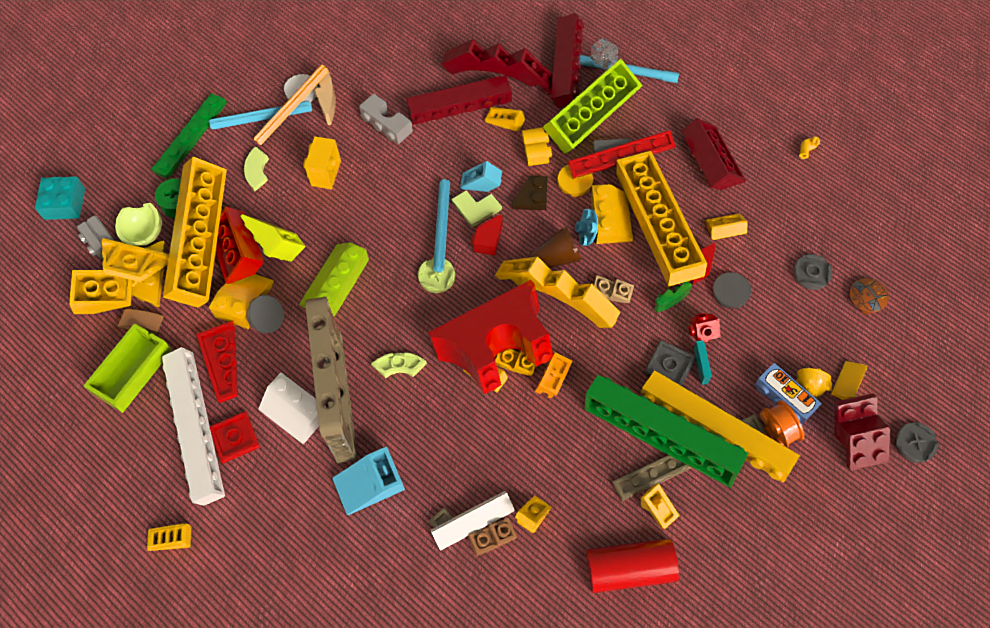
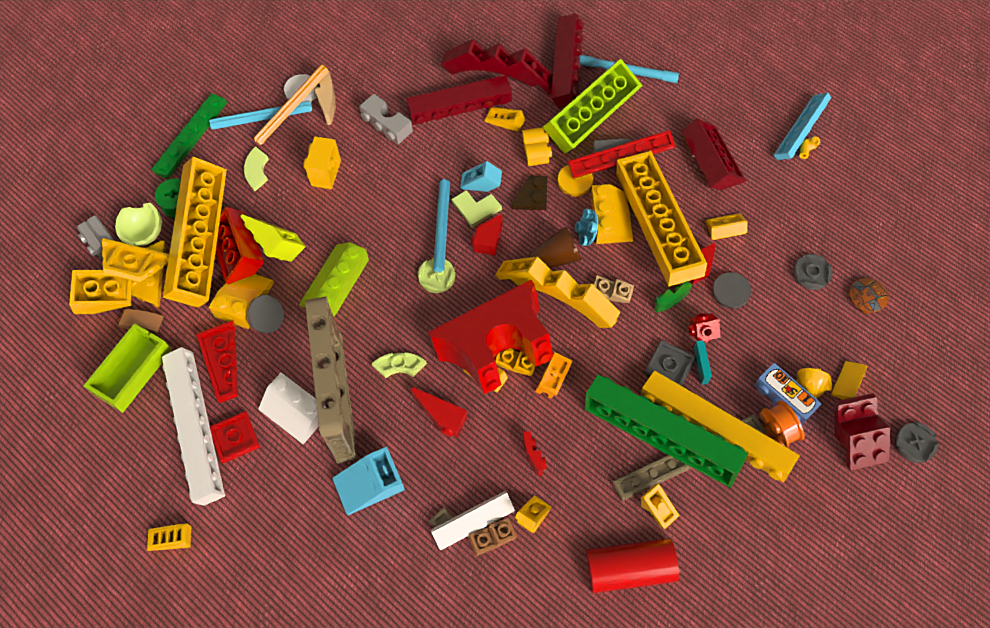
(60, 198): teal brick -> none
(444, 415): none -> red slope
(535, 459): none -> red slope
(604, 53): clear brick -> none
(802, 126): none -> medium azure plate

